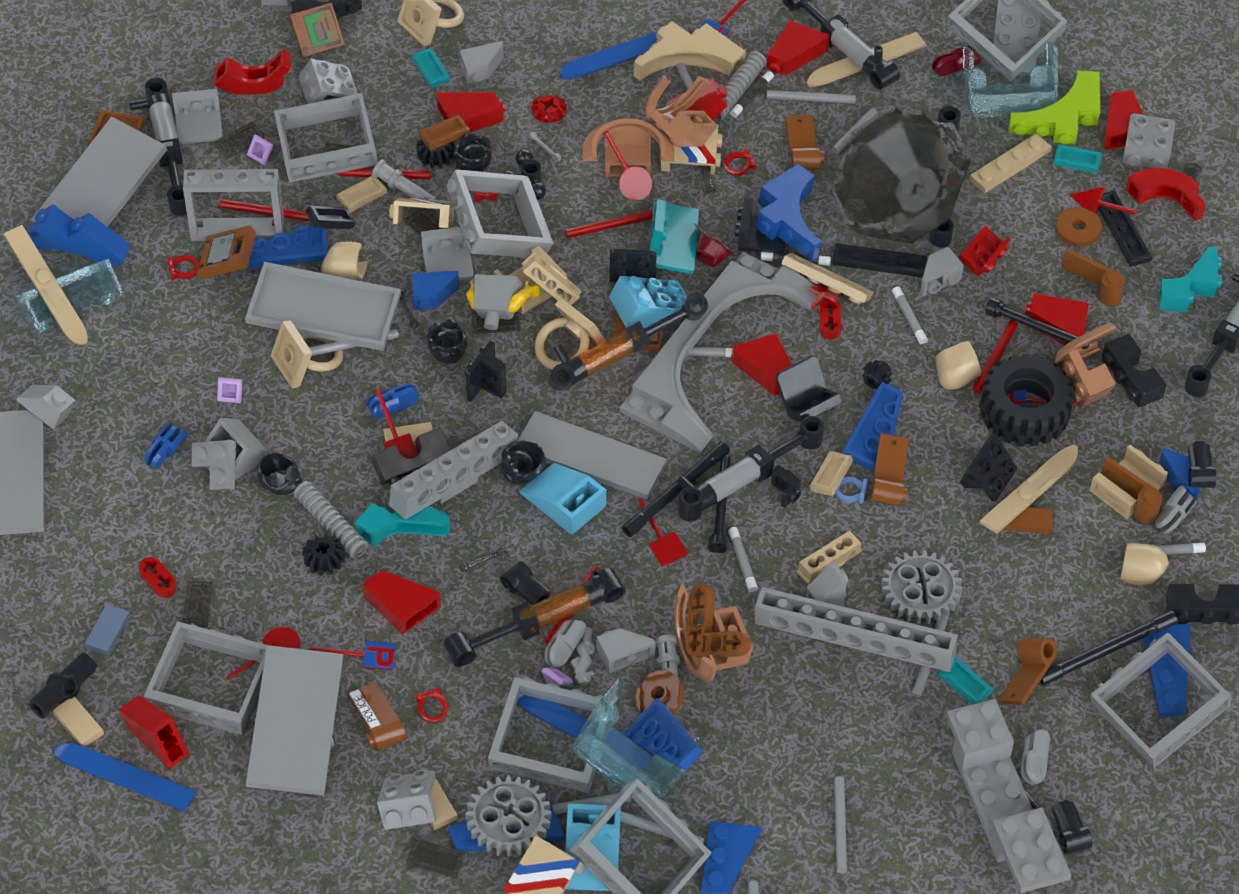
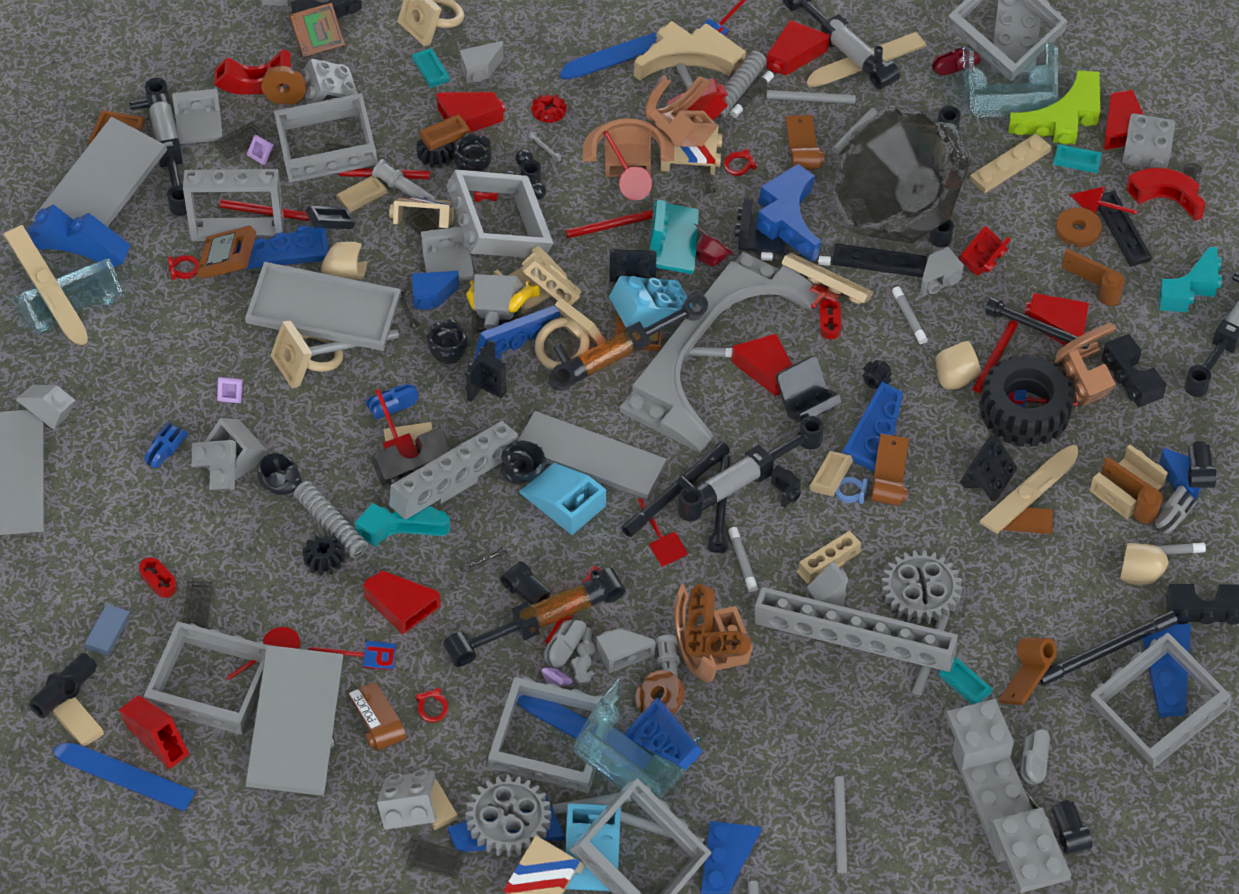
(279, 94): none -> dark orange tile
(516, 332): none -> blue wing

